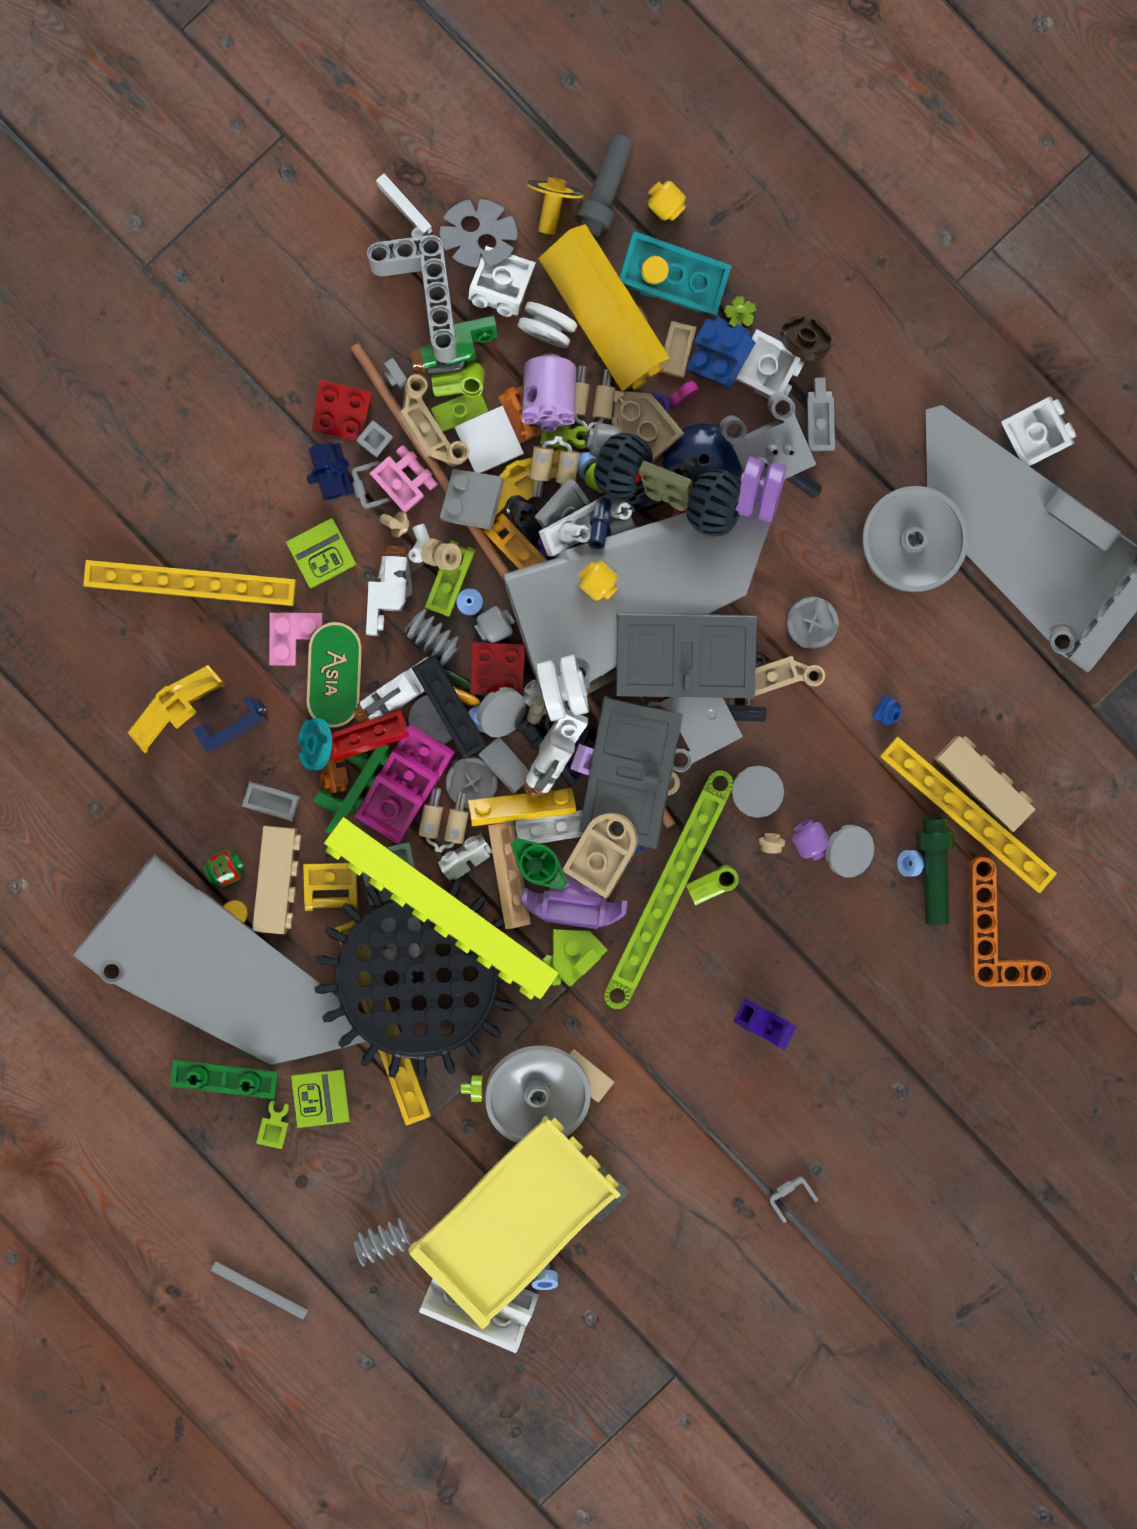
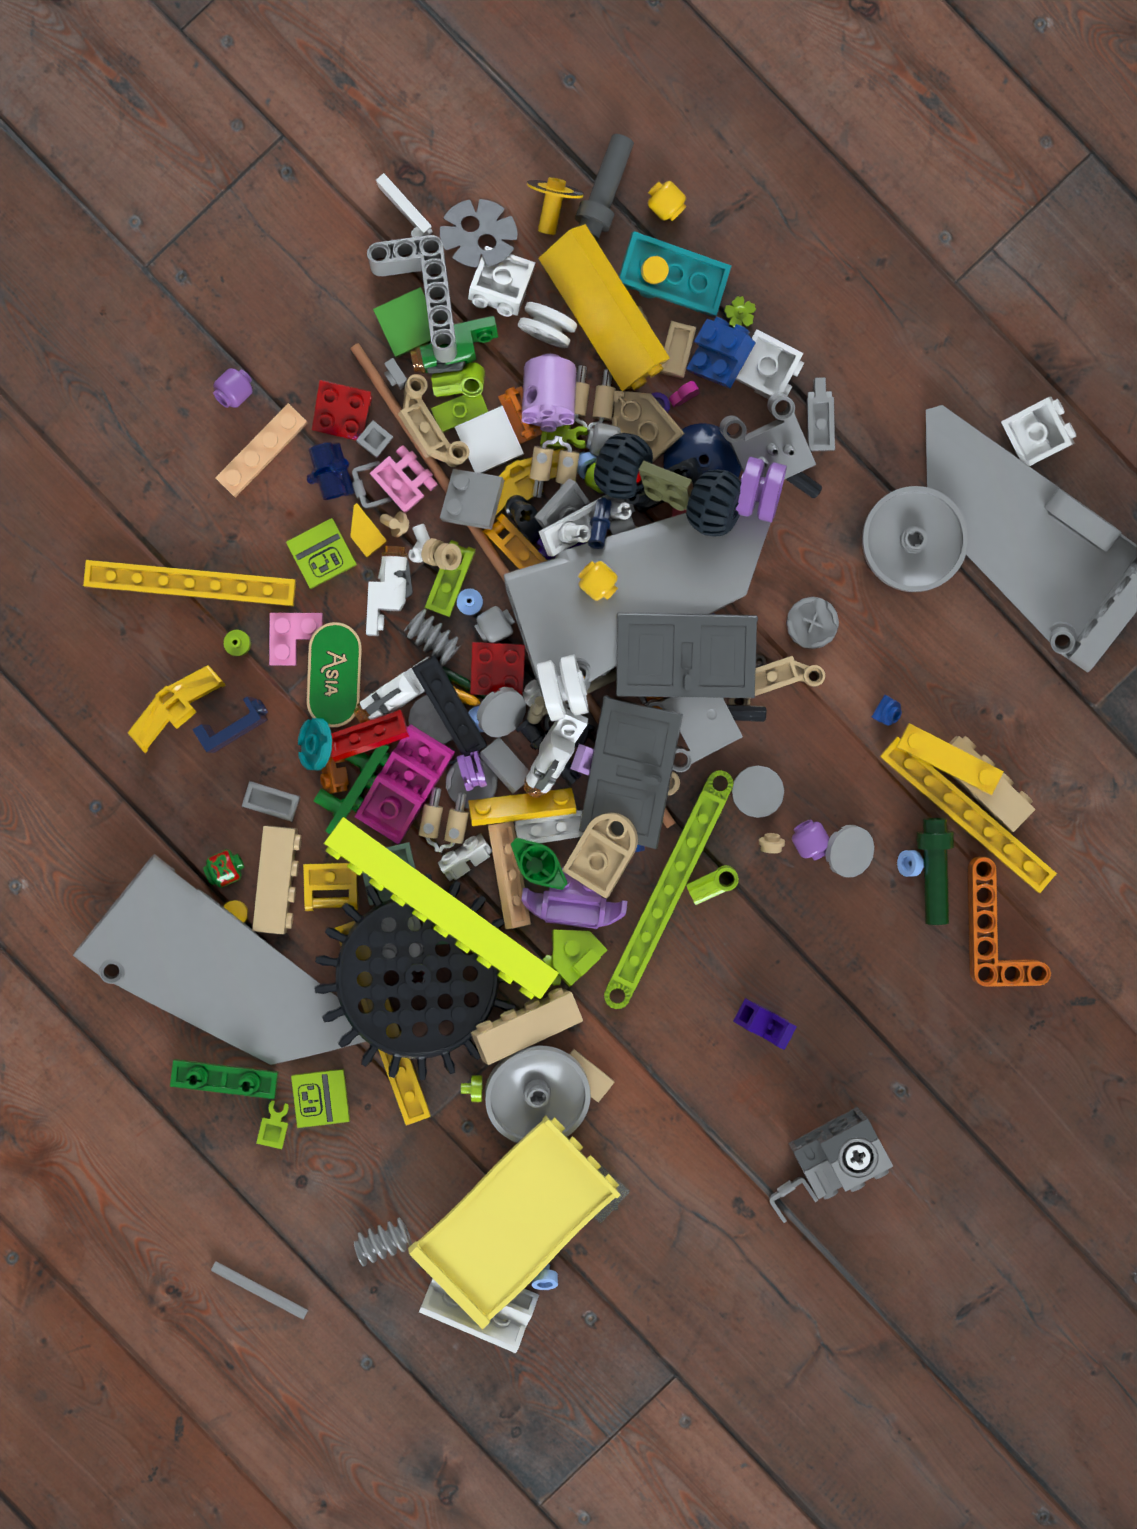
(232, 388): none -> medium lavender head
(241, 647): none -> lime tile
(261, 450): none -> light nougat plate
(365, 532): none -> yellow tile
(405, 322): none -> bright green tile
(468, 771): none -> medium lavender wheel
(526, 1026): none -> tan brick
(805, 338): dark brown tile -> none
(841, 1154): none -> piece
(950, 759): none -> yellow plate

